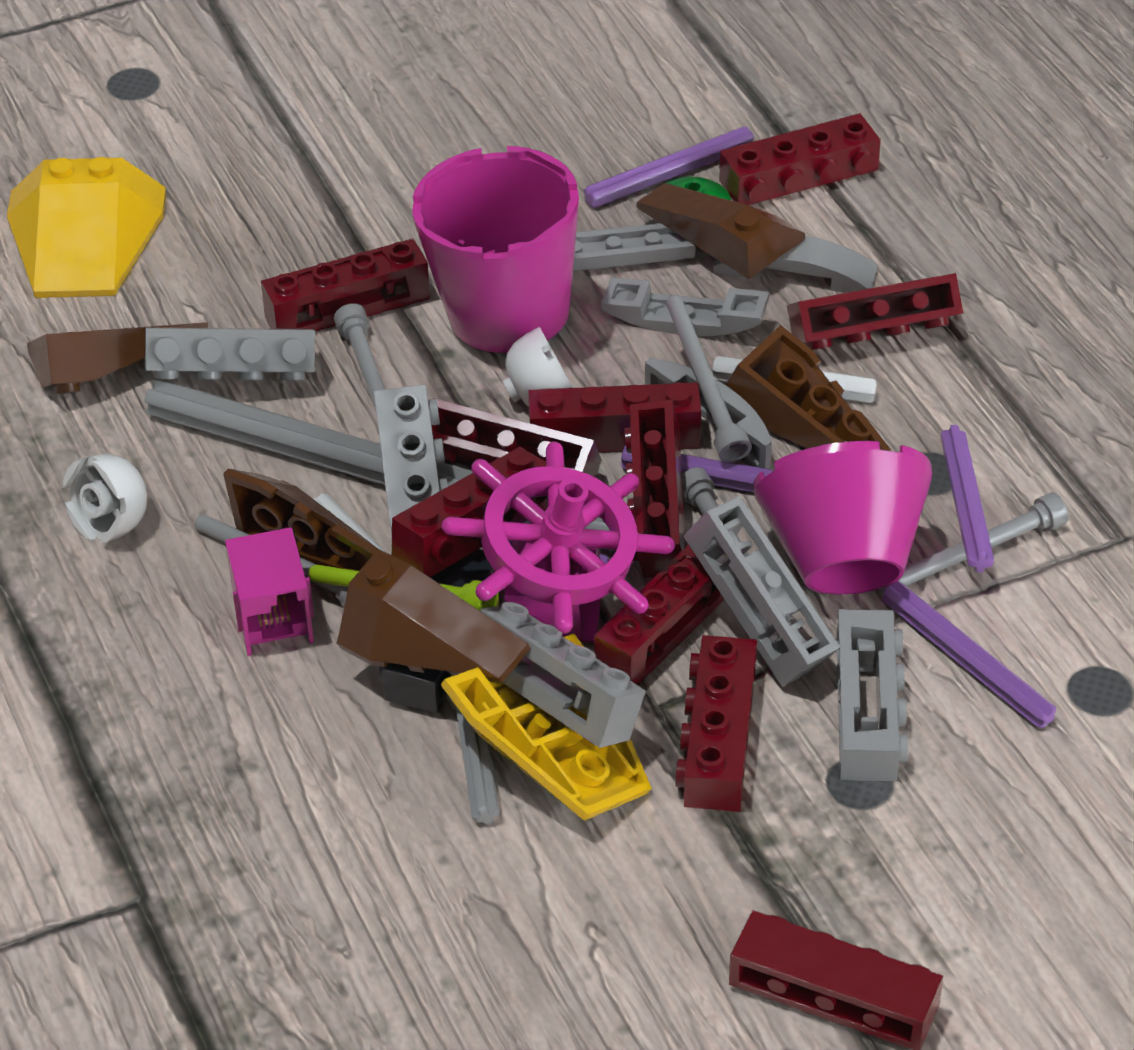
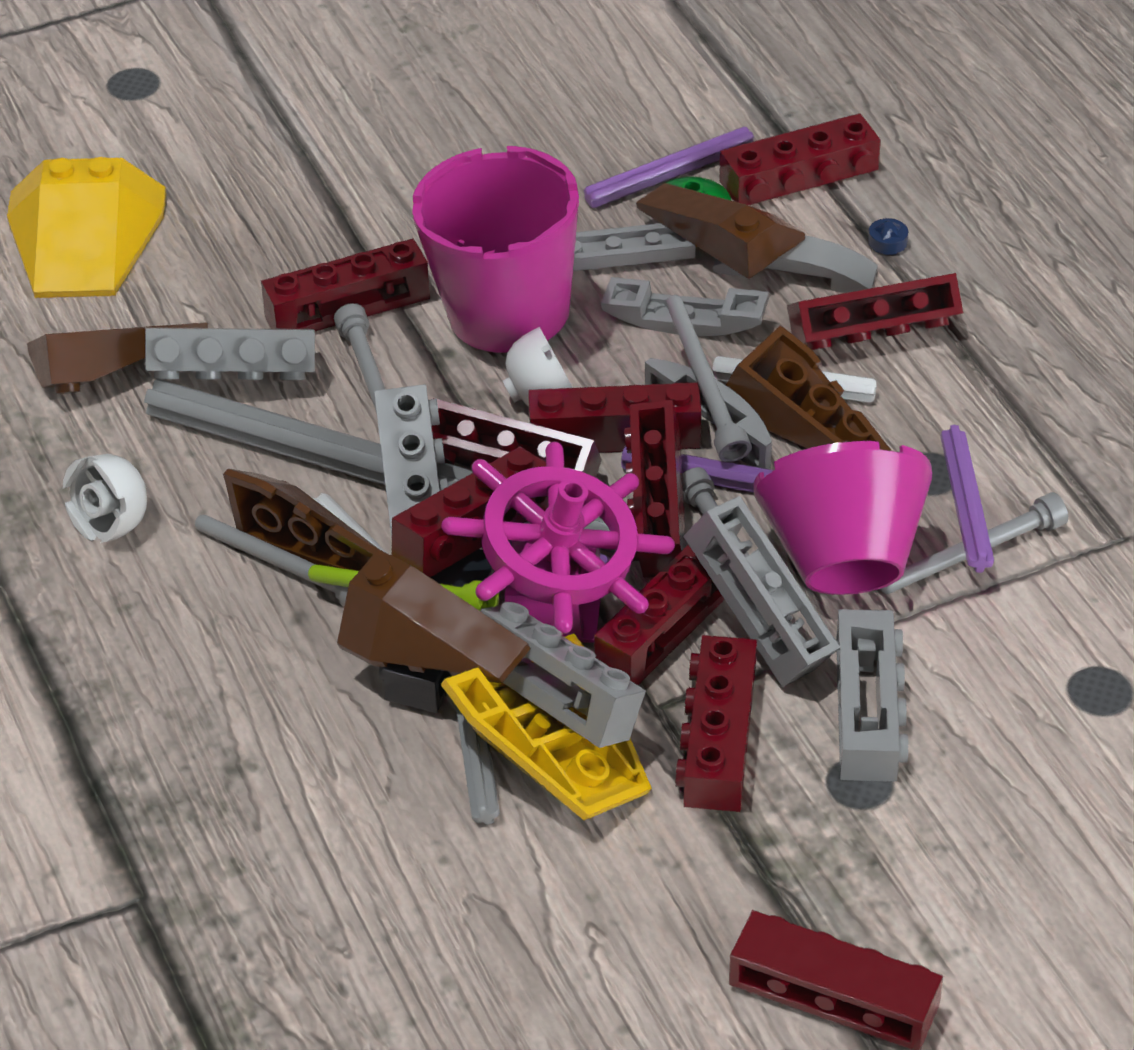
(269, 587): dark pink piece -> none
(888, 236): none -> dark blue tile
(969, 654): medium lavender axle -> none

